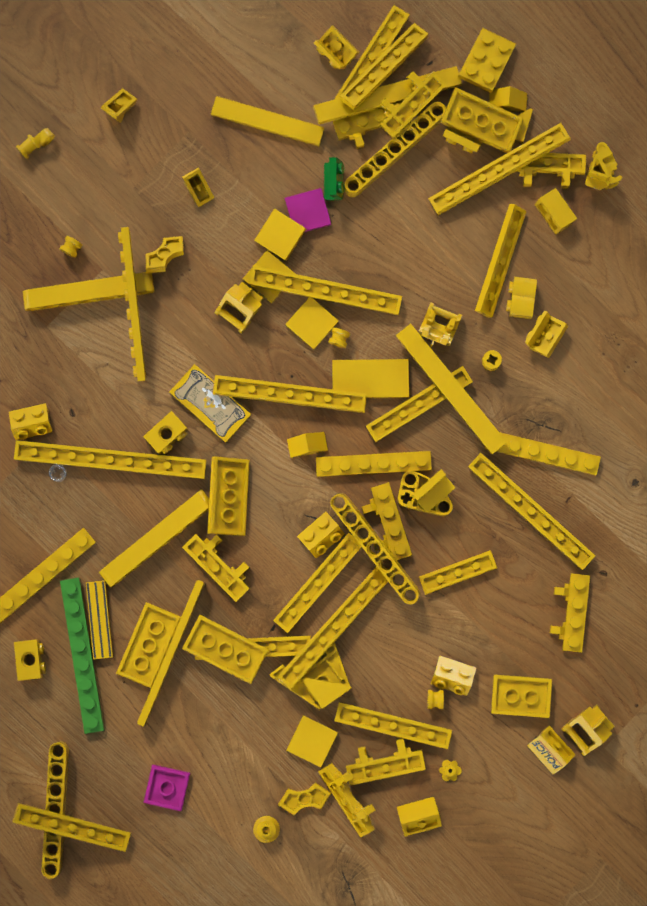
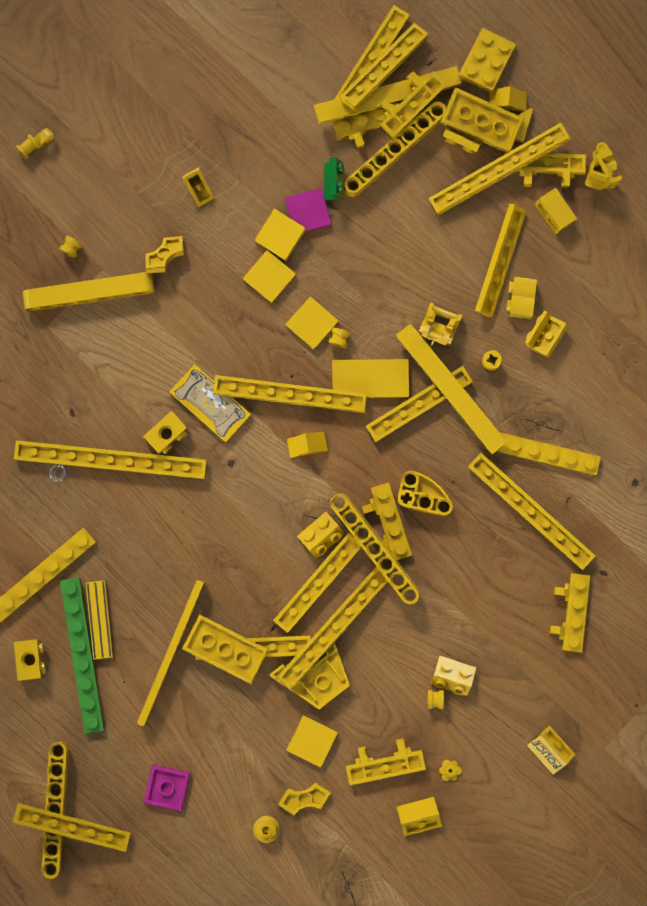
(30, 421): yellow bracket -> none
(119, 104): yellow slope -> none
(131, 295): yellow plate -> none
(148, 645): yellow tile -> none
(155, 539): yellow beam -> none
(205, 555): yellow hinge -> none
(228, 496): yellow tile -> none
(244, 300): yellow piece -> none
(267, 121): yellow tile -> none
(325, 290): yellow plate -> none
(325, 691): yellow tile -> none
(336, 48): yellow bracket -> none
(351, 807): yellow hinge -> none
(373, 463): yellow plate -> none
(393, 725): yellow plate -> none
(433, 491): yellow panel -> none
(457, 572): yellow tile -> none
(521, 696): yellow plate -> none
(594, 724): yellow piece -> none

